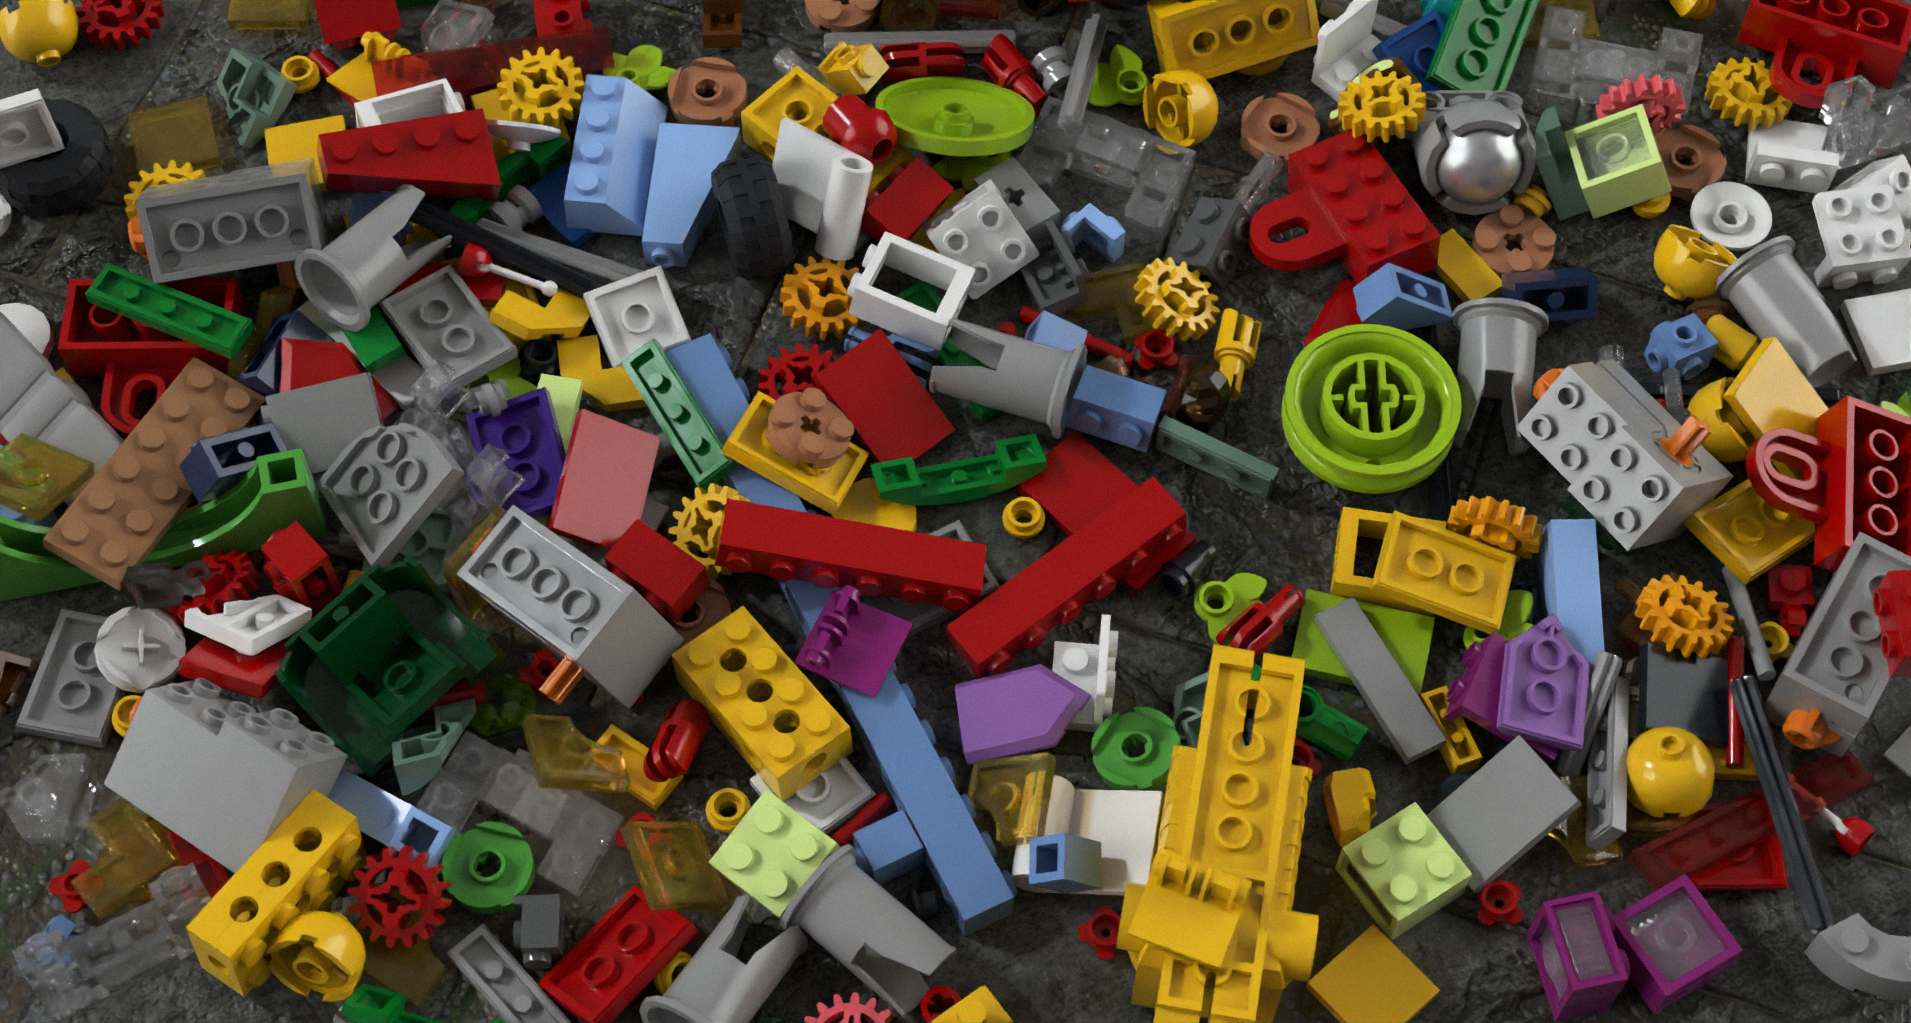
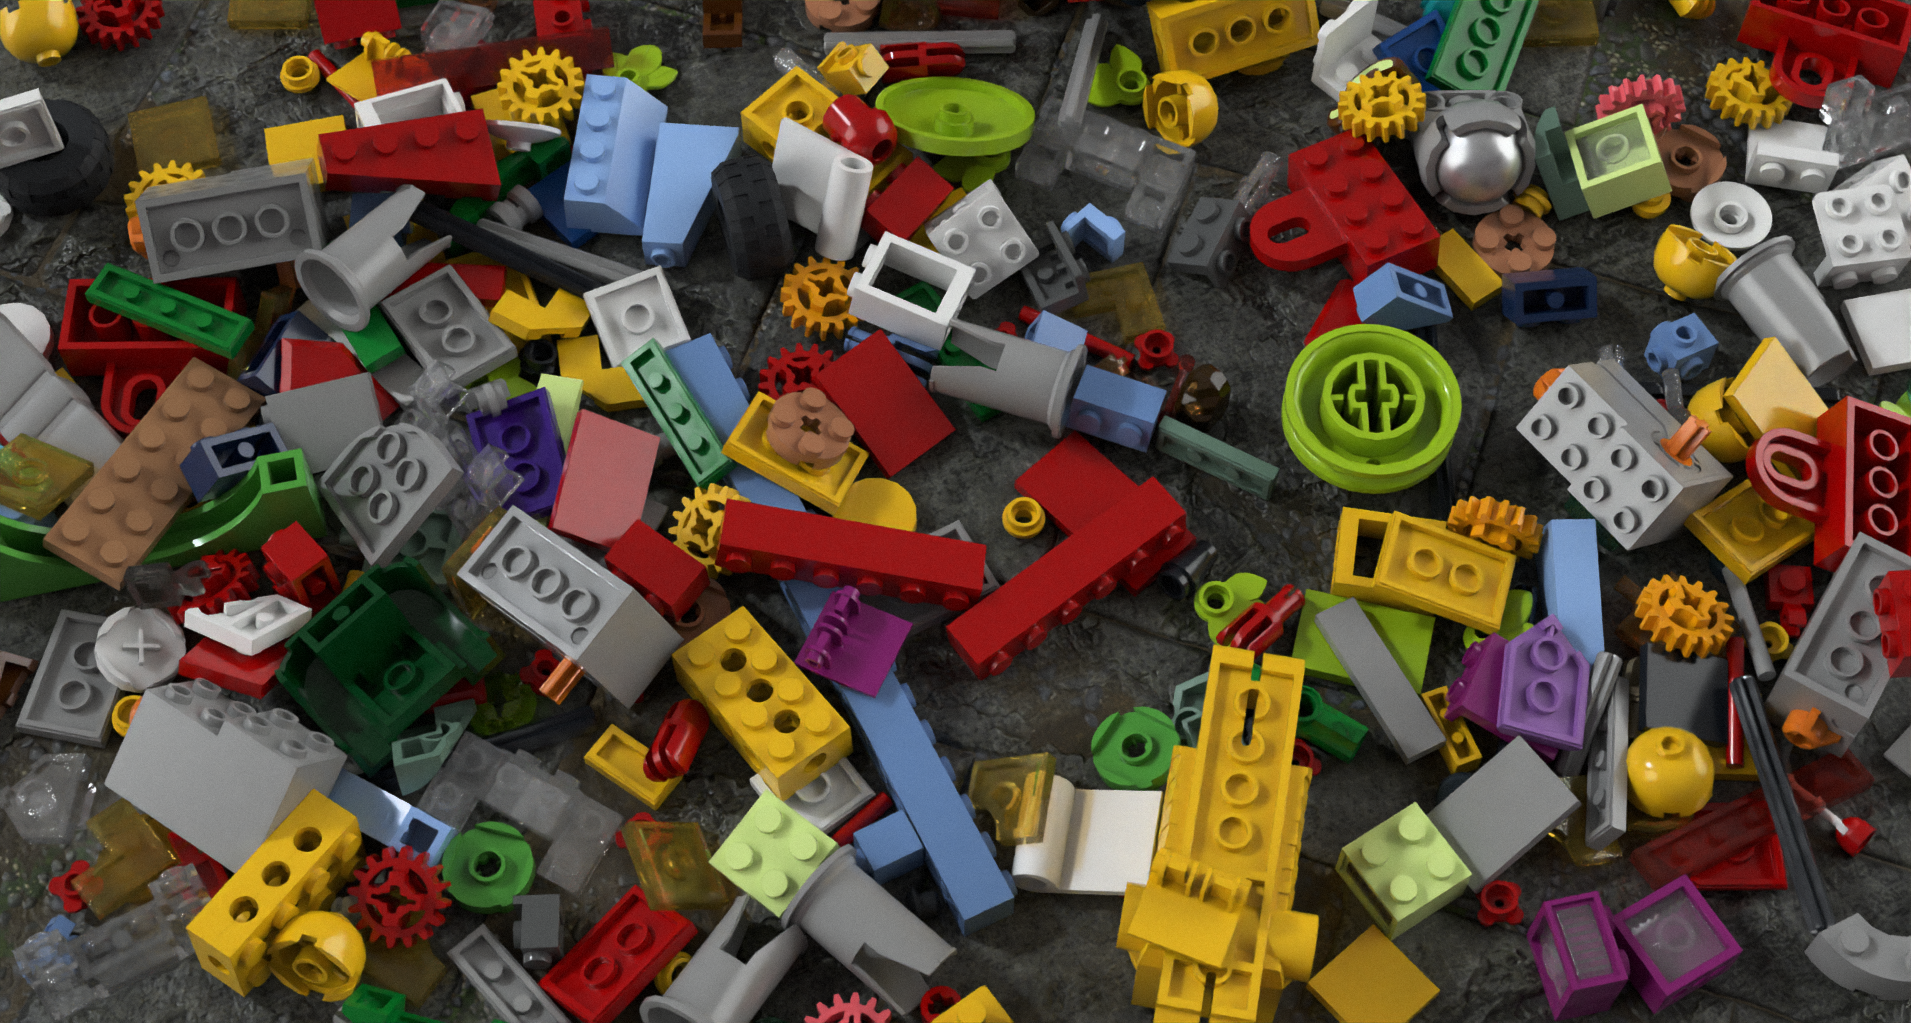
(253, 94): sand green slope -> none
(477, 262): hinge -> none
(569, 759): clear yellow tile -> none
(705, 74): nougat plate -> none
(726, 798): yellow plate -> none
(960, 480): green slope -> none
(1013, 71): red arm -> none
(1015, 712): medium lavender tile -> none
(1023, 198): light grey brick -> none
(1054, 70): light grey wheel -> none
(1065, 863): brick -> none
(1090, 933): red plate -> none
(1092, 670): white bracket -> none
(1176, 299): yellow gear -> none
(1236, 347): yellow arm -> none
(1285, 110): nougat plate -> none
(1349, 803): yellow rock -> none
(1497, 361): light grey piece -> none
(1587, 67): clear bracket -> none
(1707, 307): clear orange plate -> none
(1734, 343): yellow arm -> none

